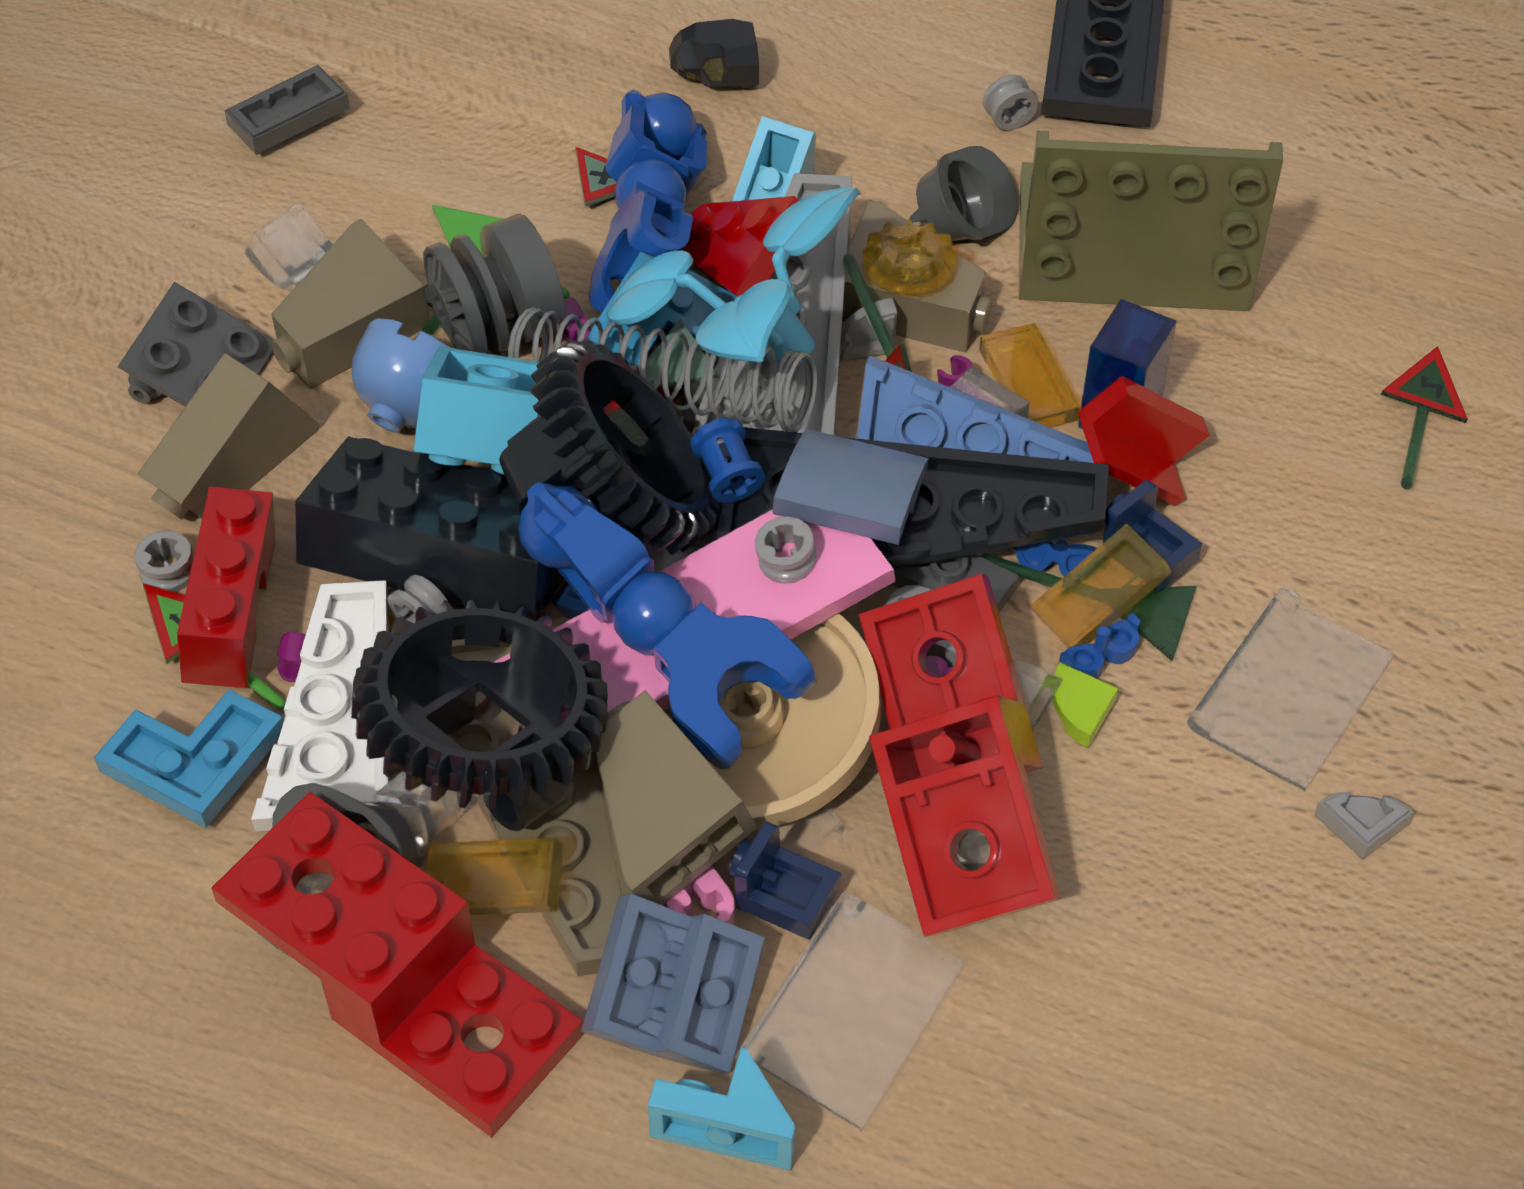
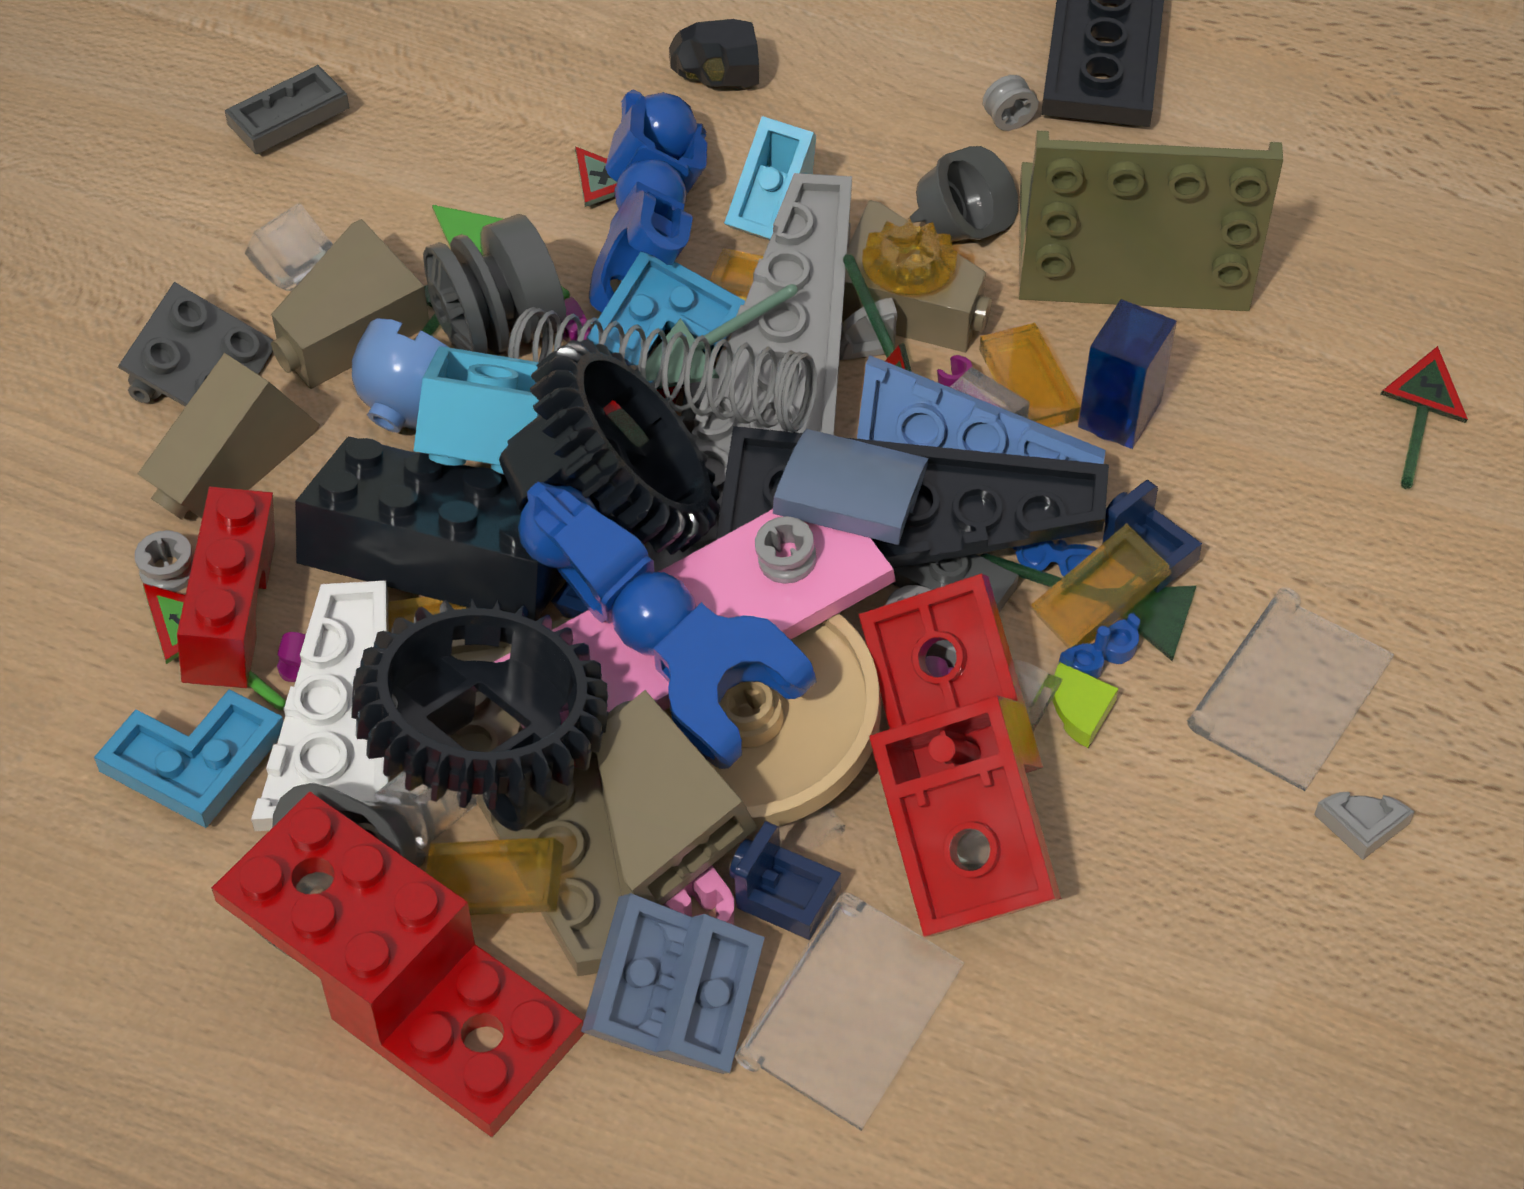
(417, 593): light grey bush -> none
(705, 447): blue bush -> none
(729, 240): red wing -> none
(742, 1124): medium azure slope -> none
(765, 311): medium azure plant -> none
(1141, 436): red panel -> none

